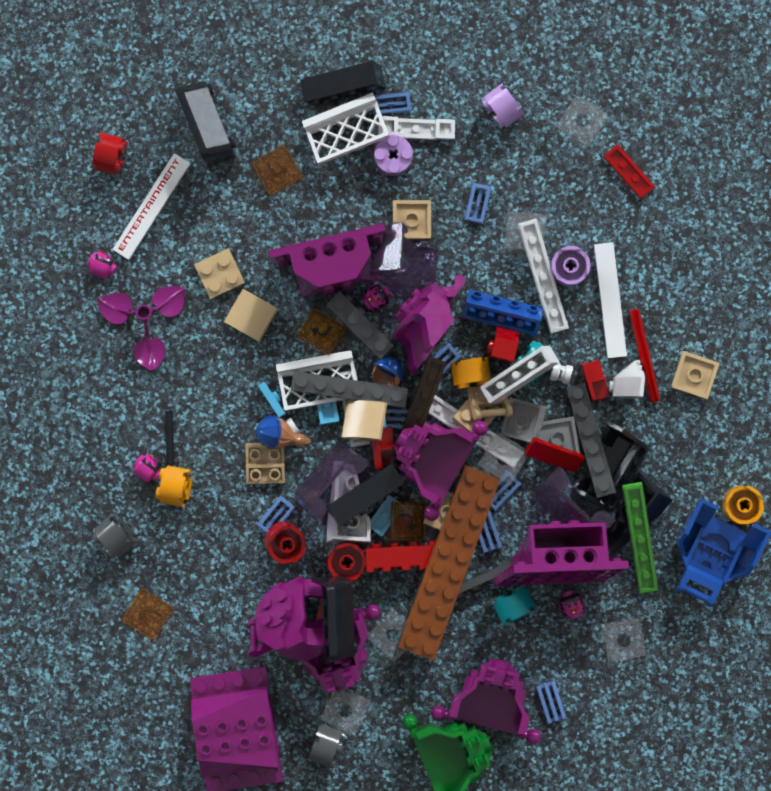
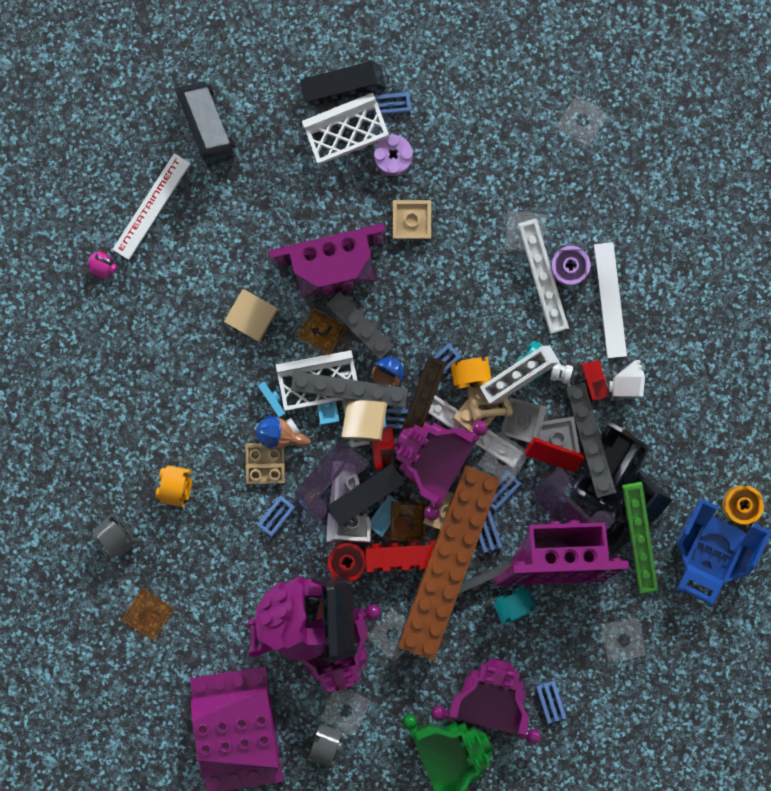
(109, 153): red brick -> none
(117, 306): magenta plant -> none
(147, 468): dark pink head -> none
(169, 438): black bar -> none
(219, 273): tan plate -> none
(277, 170): clear orange piece -> none
(284, 553): red brick -> none
(376, 297): head -> none
(403, 263): clear purple windscreen -> none
(419, 128): white slope -> none
(425, 320): magenta piece -> none
(474, 219): medium blue tile -> none
(502, 312): blue brick -> none
(503, 105): lavender brick -> none
(503, 346): red wedge -> none
(571, 604): head -> none
(629, 171): red tile -> none
(644, 355): red axle -> none
(695, 374): tan plate -> none

